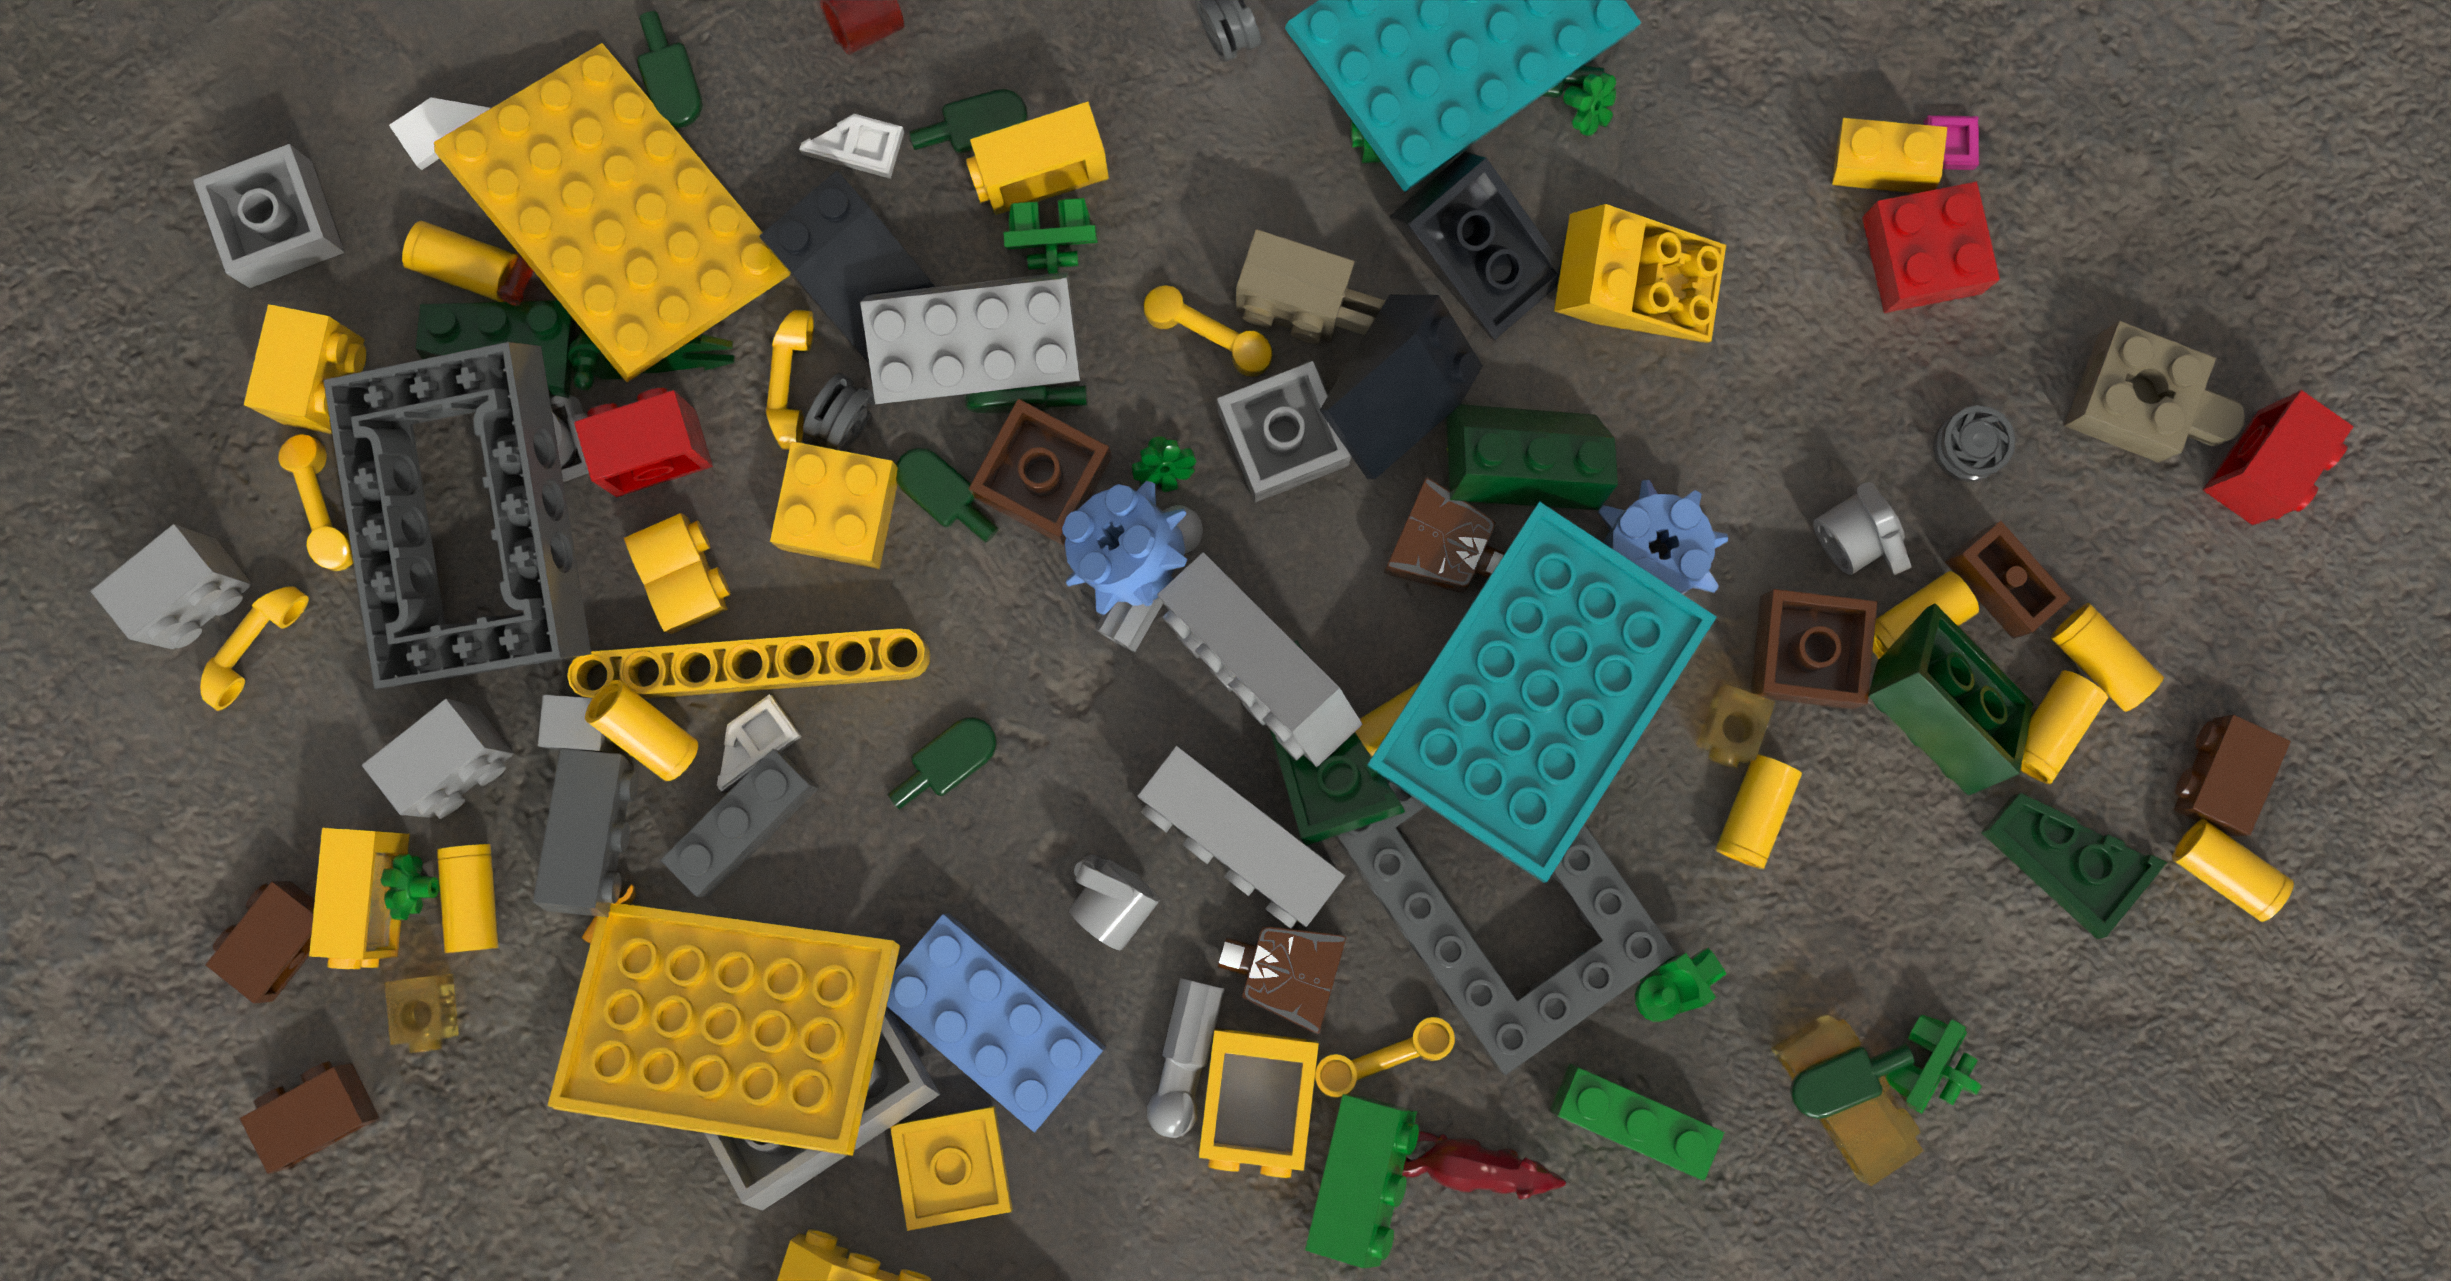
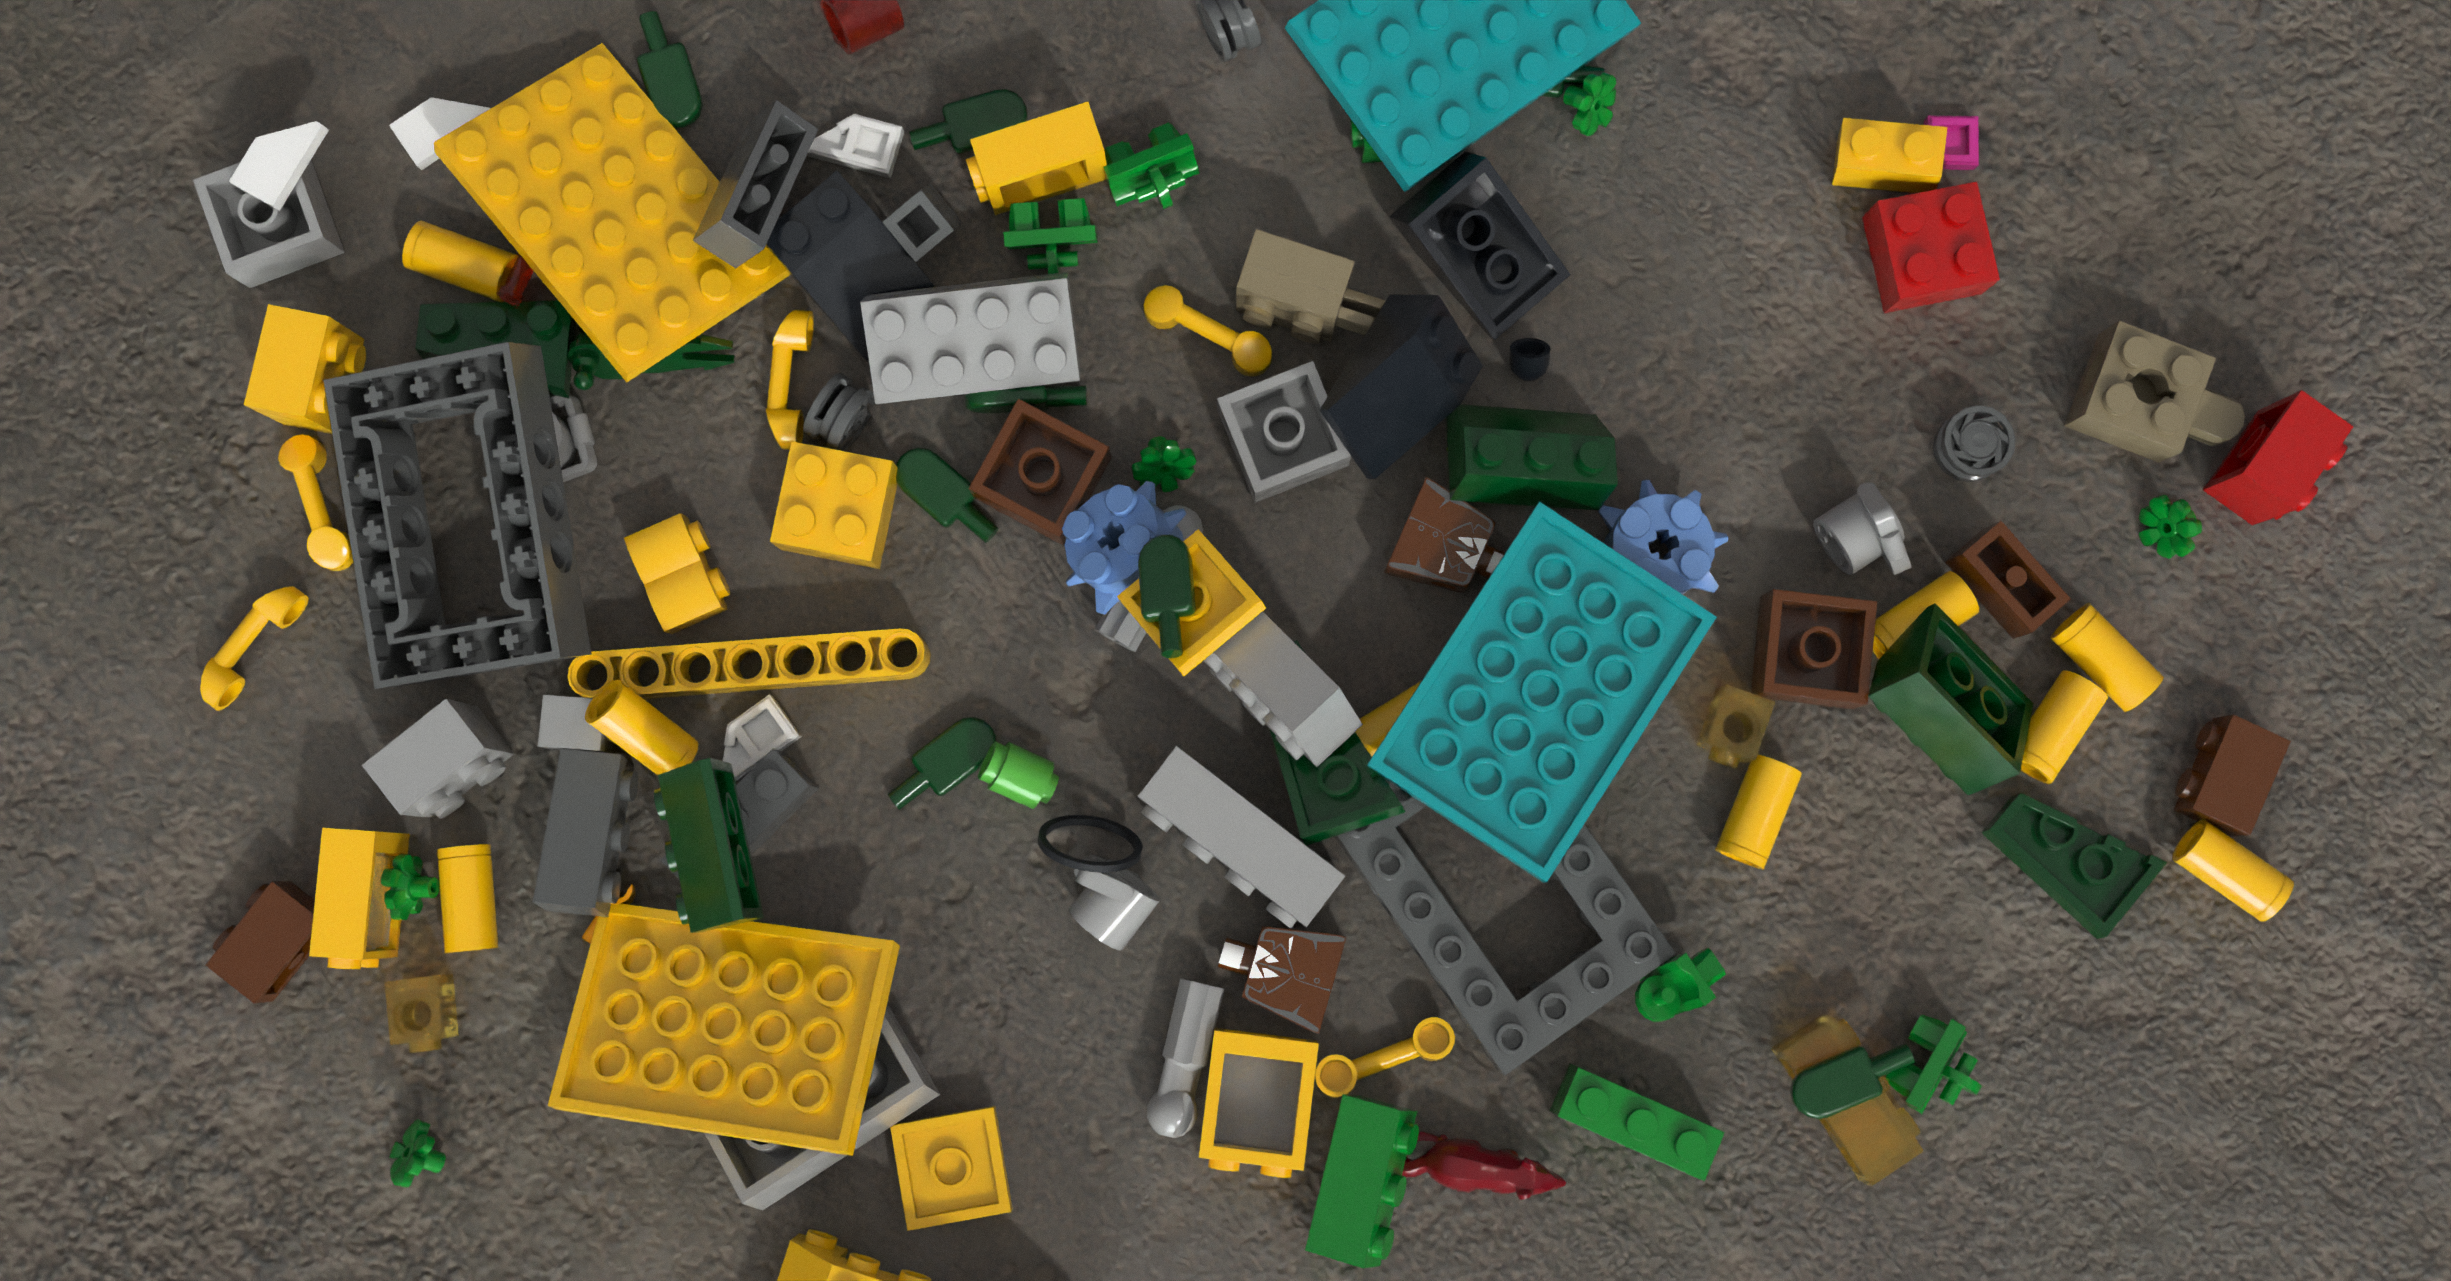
(172, 588): light grey brick -> none
(277, 162): none -> white tile
(309, 1117): reddish brown brick -> none
(414, 1155): none -> green plant
(642, 442): red brick -> none
(708, 846): none -> dark green slope
(755, 185): none -> dark grey brick
(922, 222): none -> dark grey brick
(991, 1021): medium blue brick -> none
(1018, 774): none -> bright green brick
(1084, 865): none -> black piece
(1152, 170): none -> green hips
(1166, 589): none -> dark green piece
(1221, 601): none -> yellow plate
(1529, 358): none -> black hinge
(1639, 274): yellow slope -> none
(2169, 526): none -> green plant

